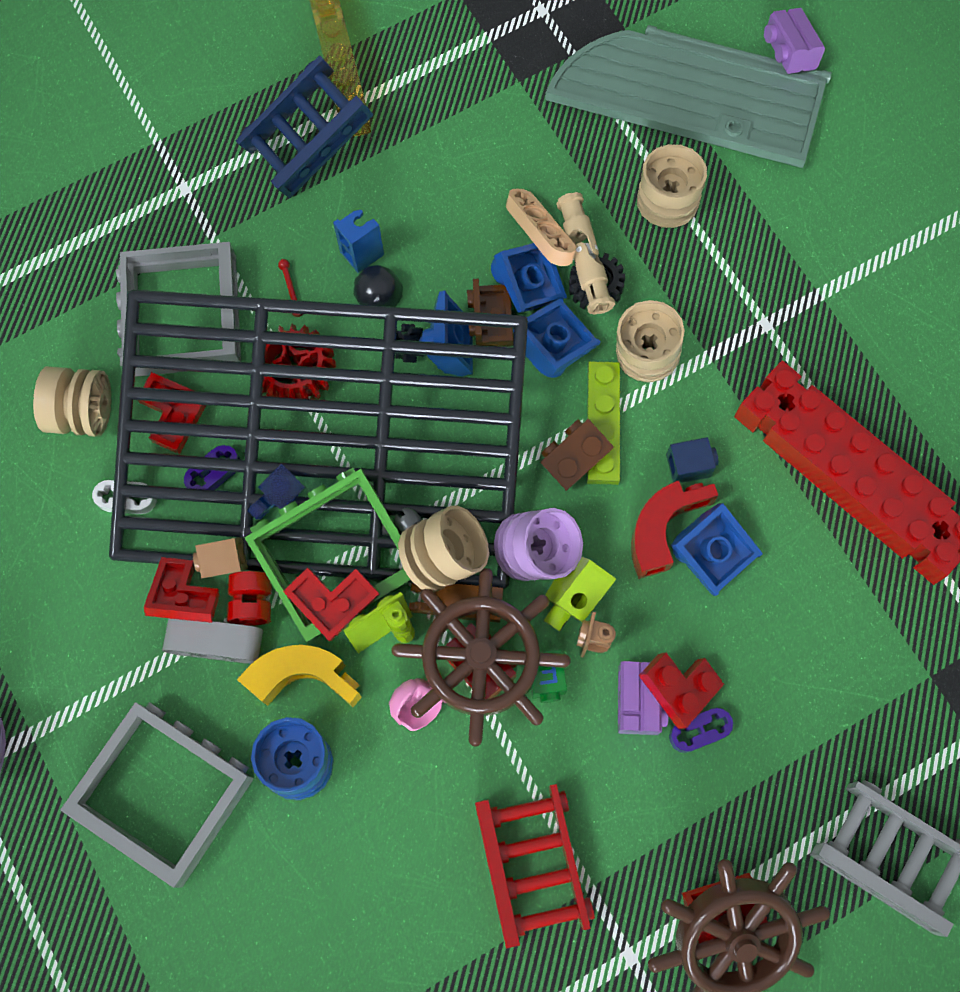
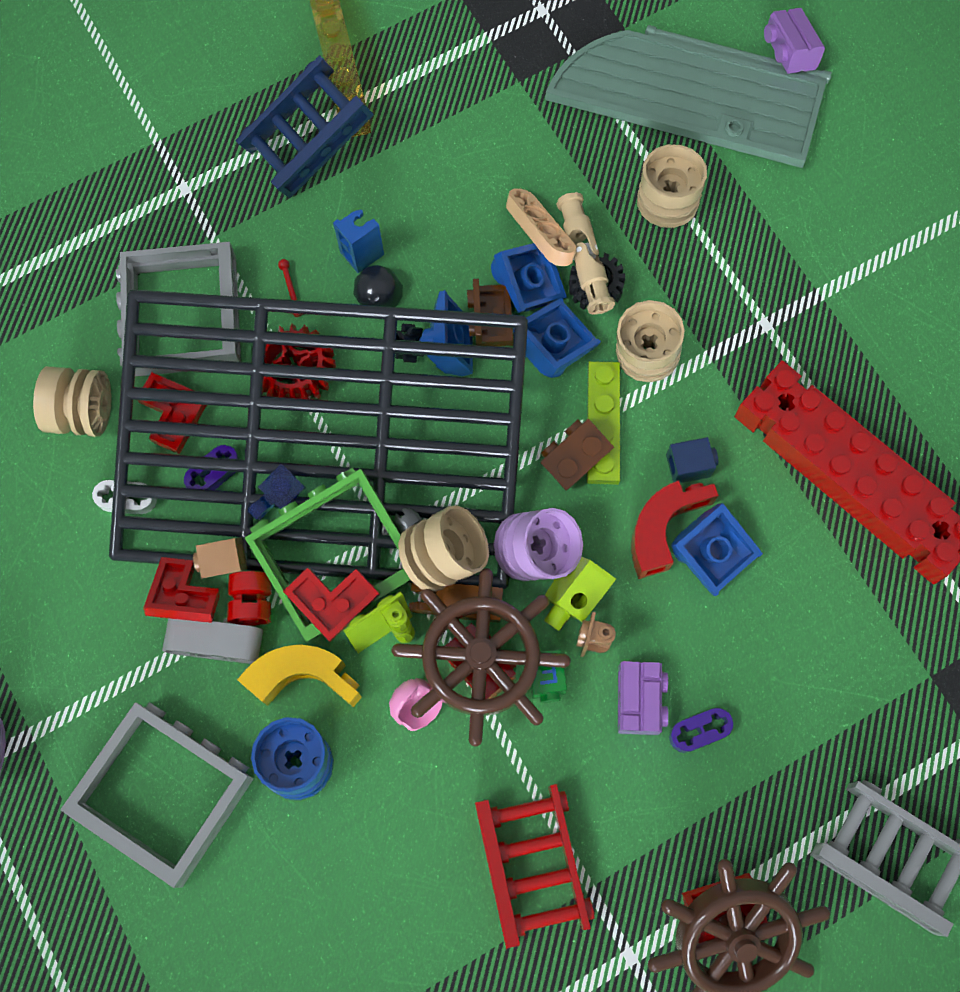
(678, 693): red plate -> none

